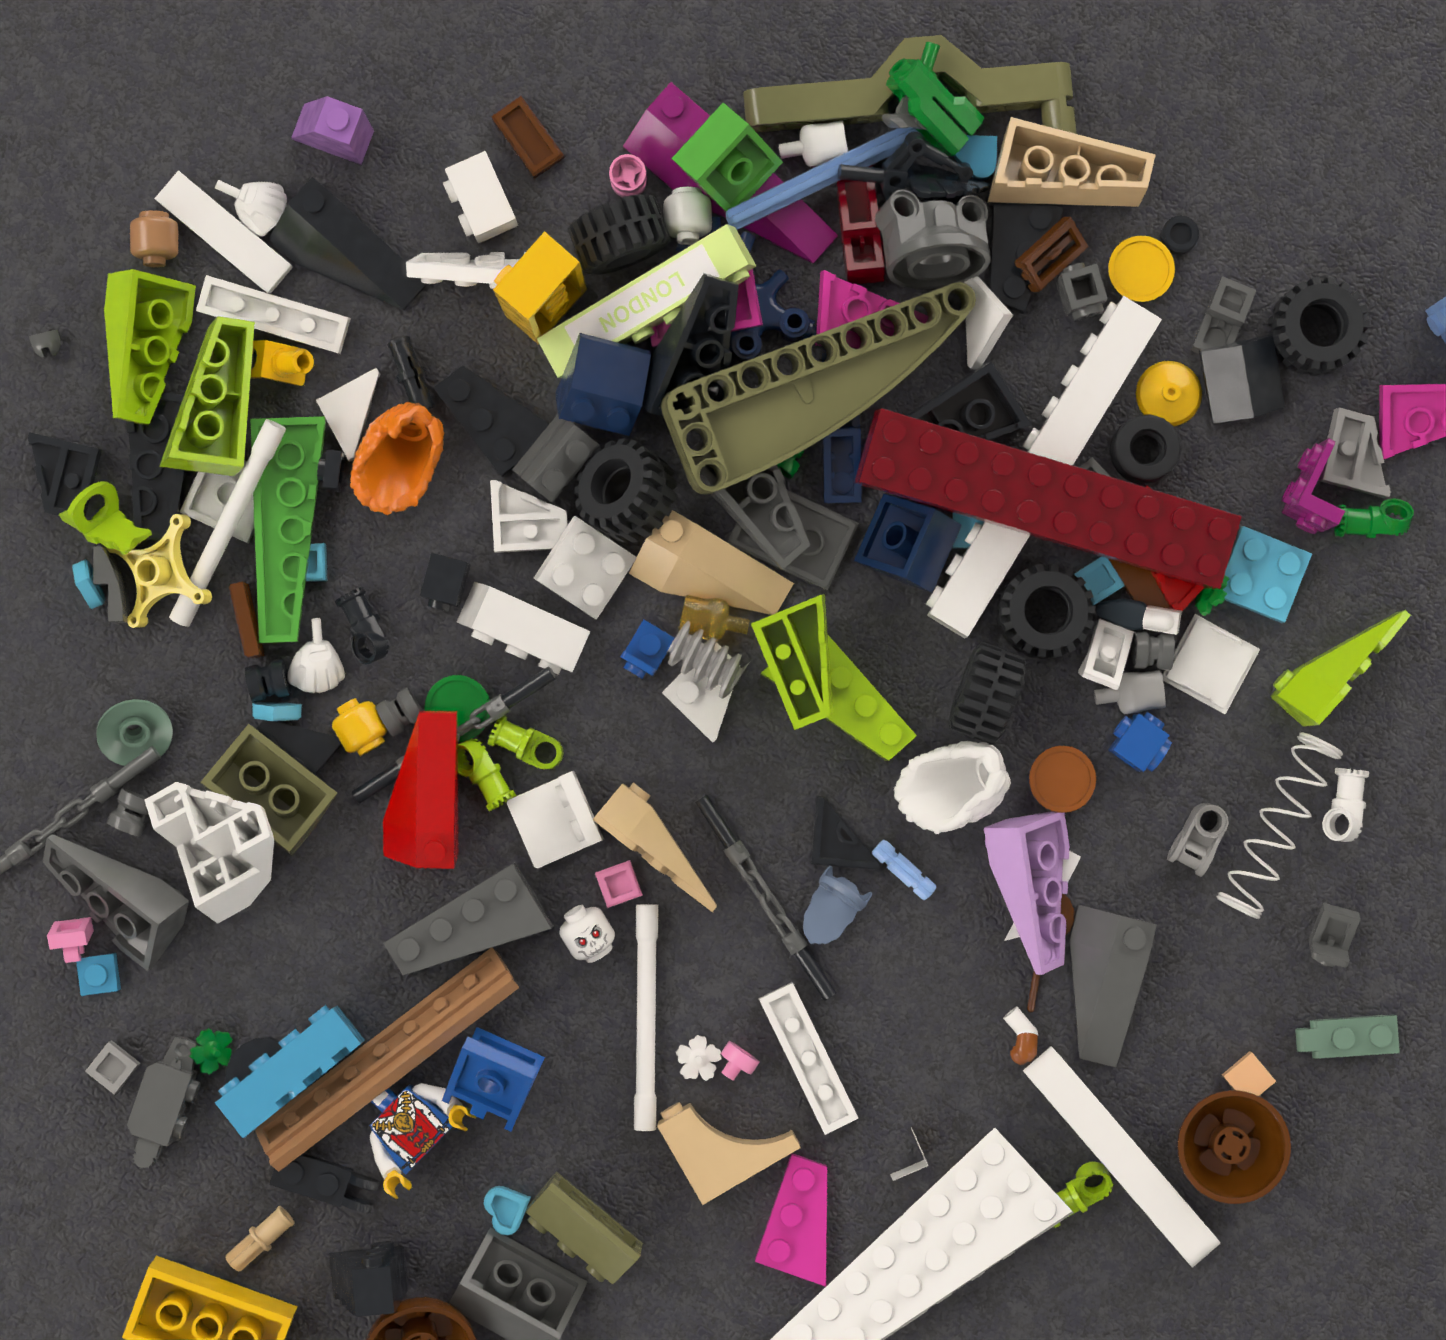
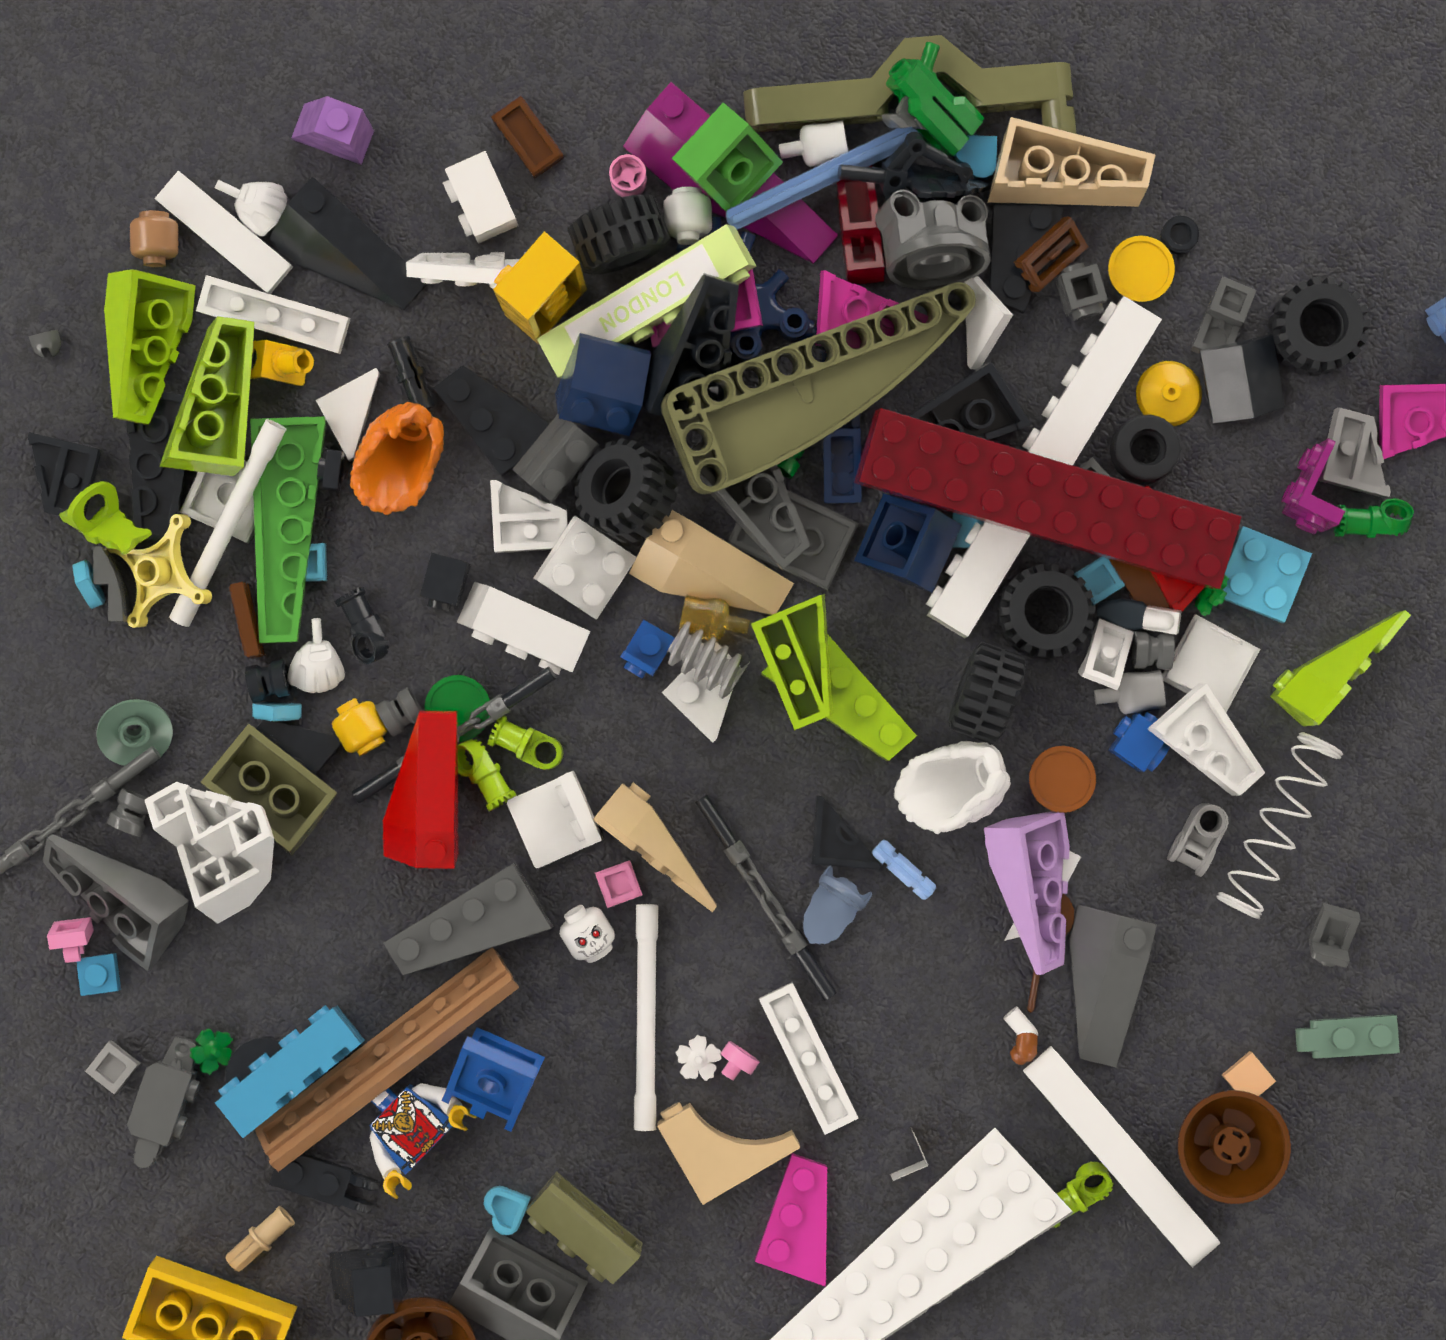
(1208, 740): none -> white wing
(1347, 802): white connector -> none

